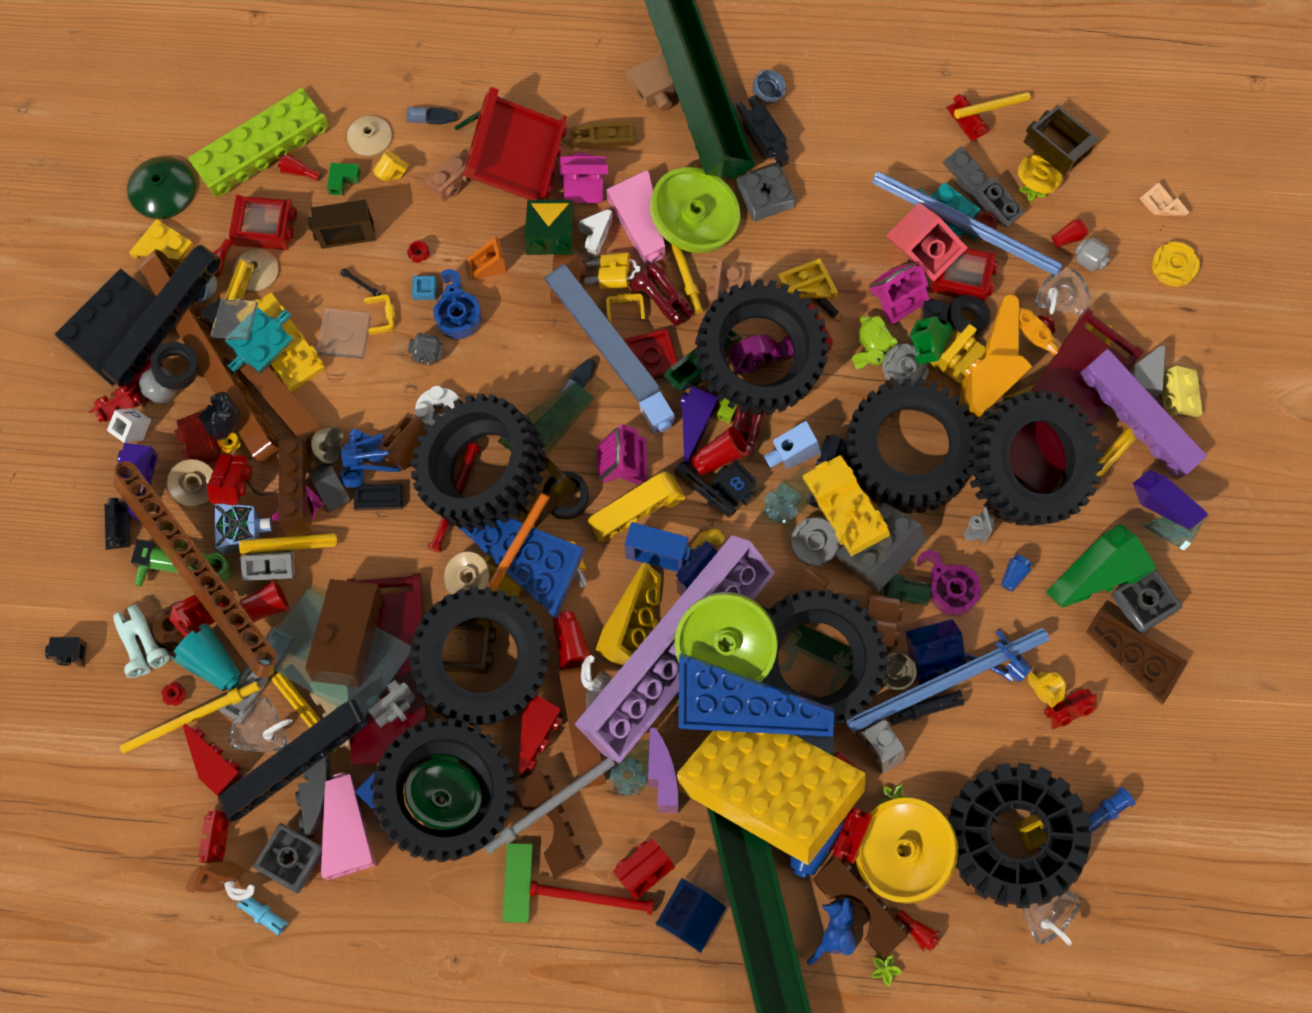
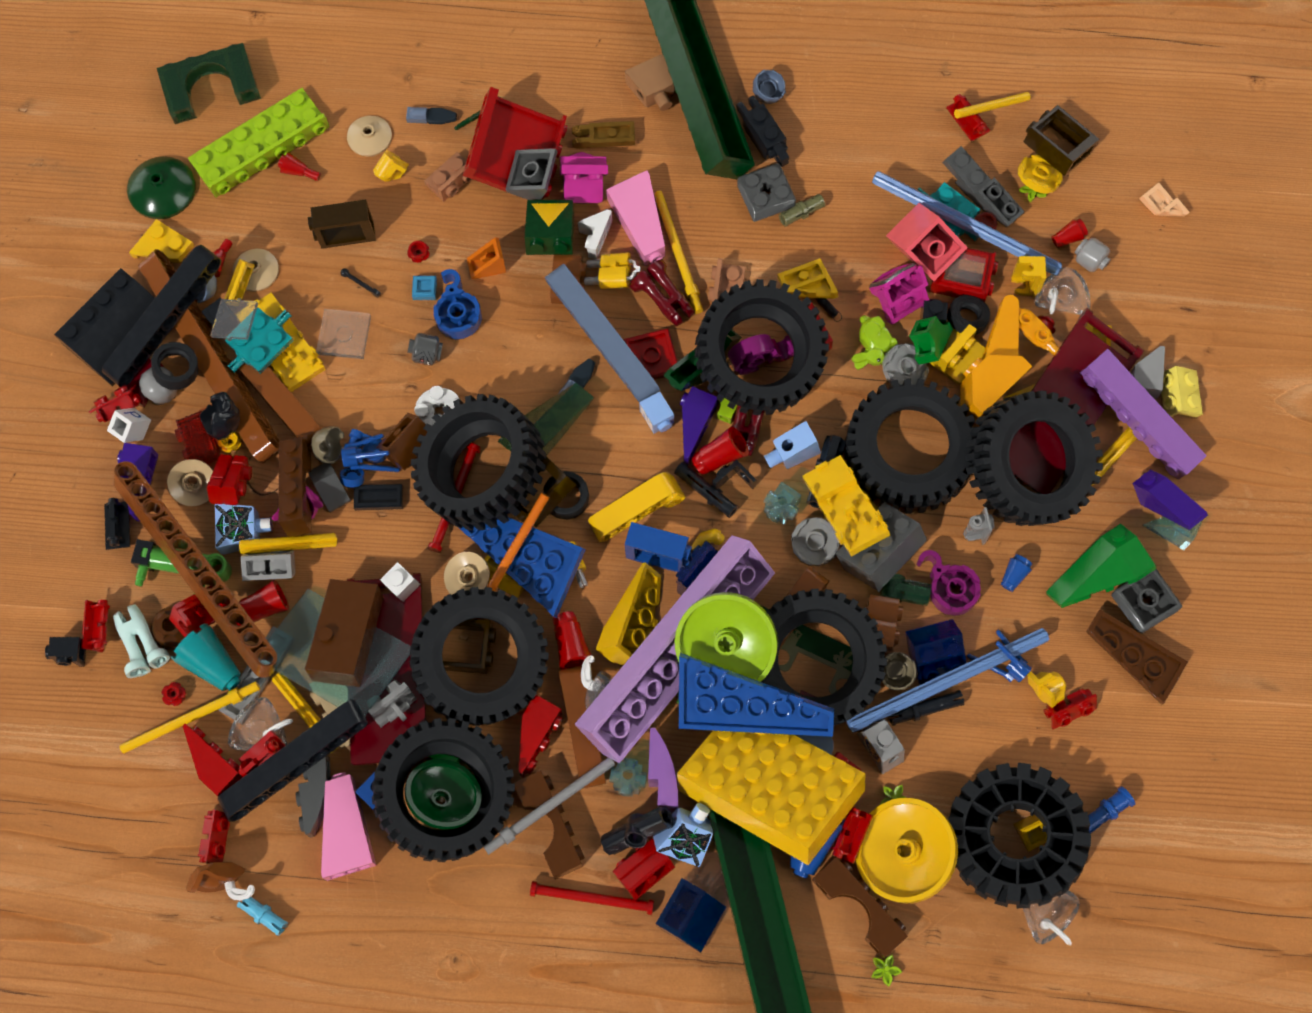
(94, 625): none -> red hinge
(180, 77): none -> clear green arch
(260, 752): none -> red hinge
(262, 222): red window -> none
(272, 861): dark grey brick -> none
(340, 174): green piece -> none
(389, 310): yellow piece -> none
(400, 582): none -> white brick
(517, 883): bright green tile -> none
(531, 173): none -> dark grey slope
(623, 456): dark pink piece -> none
(625, 298): yellow piece -> none
(637, 830): none -> black piece
(688, 836): none -> torso
(694, 210): lime dish -> none
(738, 487): black brick -> none
(801, 210): none -> olive pin
(837, 936): blue animal -> none
(922, 934): red cone -> none
(1030, 272): none -> yellow hinge
(1175, 264): yellow tile -> none

